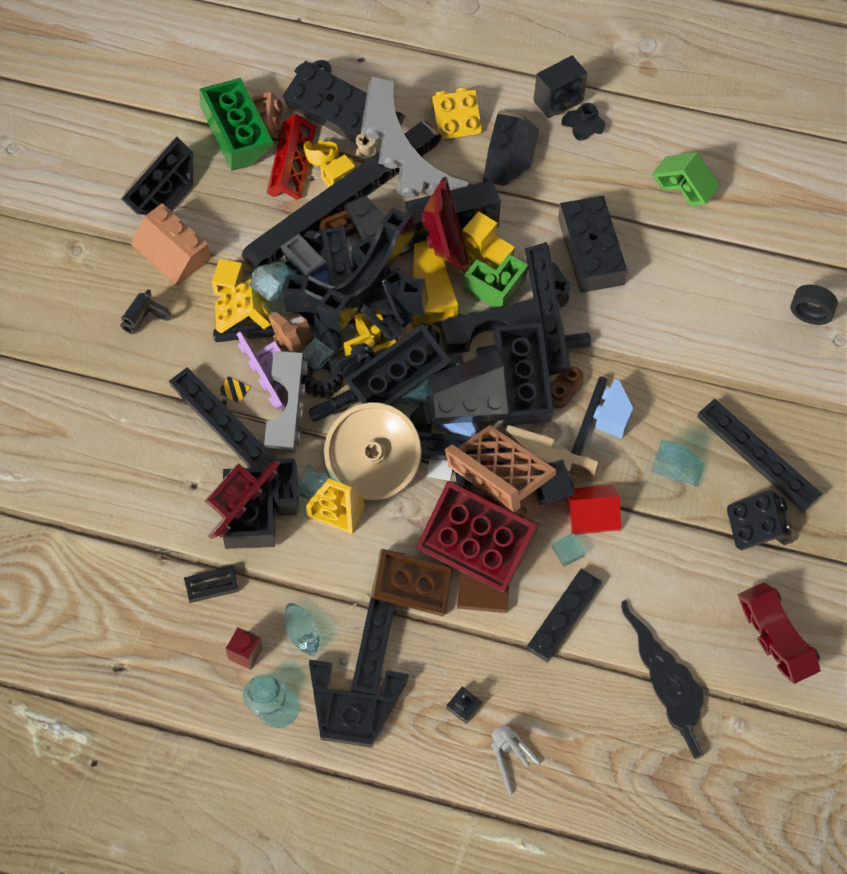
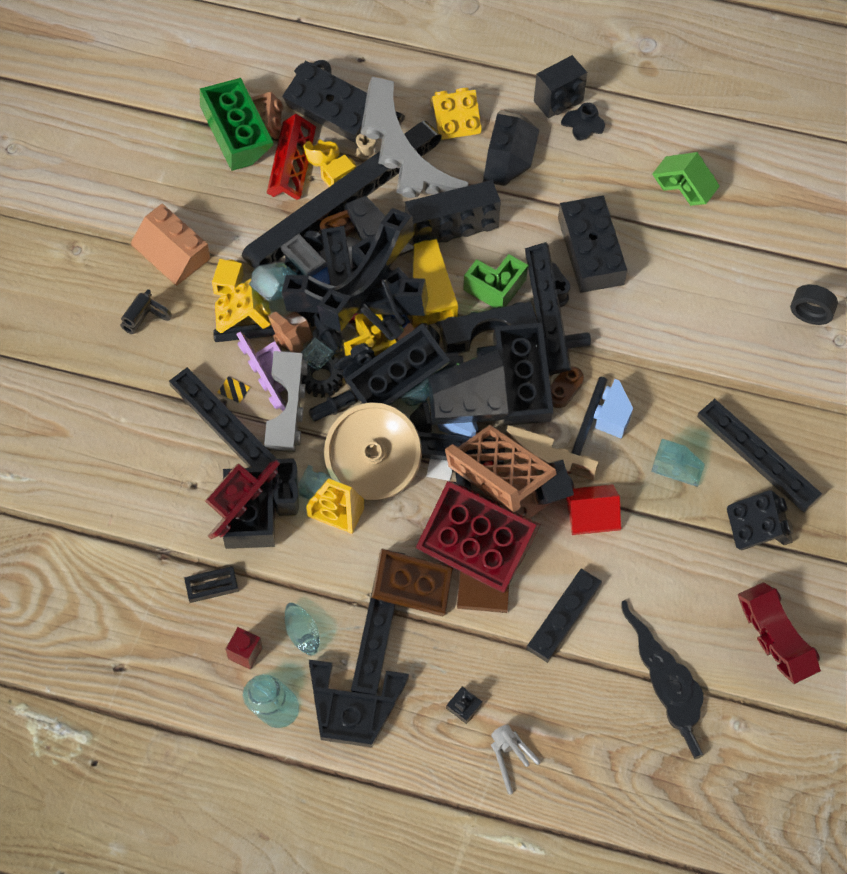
(163, 180): black wedge -> none
(444, 227): dark red wedge -> none
(483, 243): yellow brick -> none
(568, 550): clear light blue tile -> none

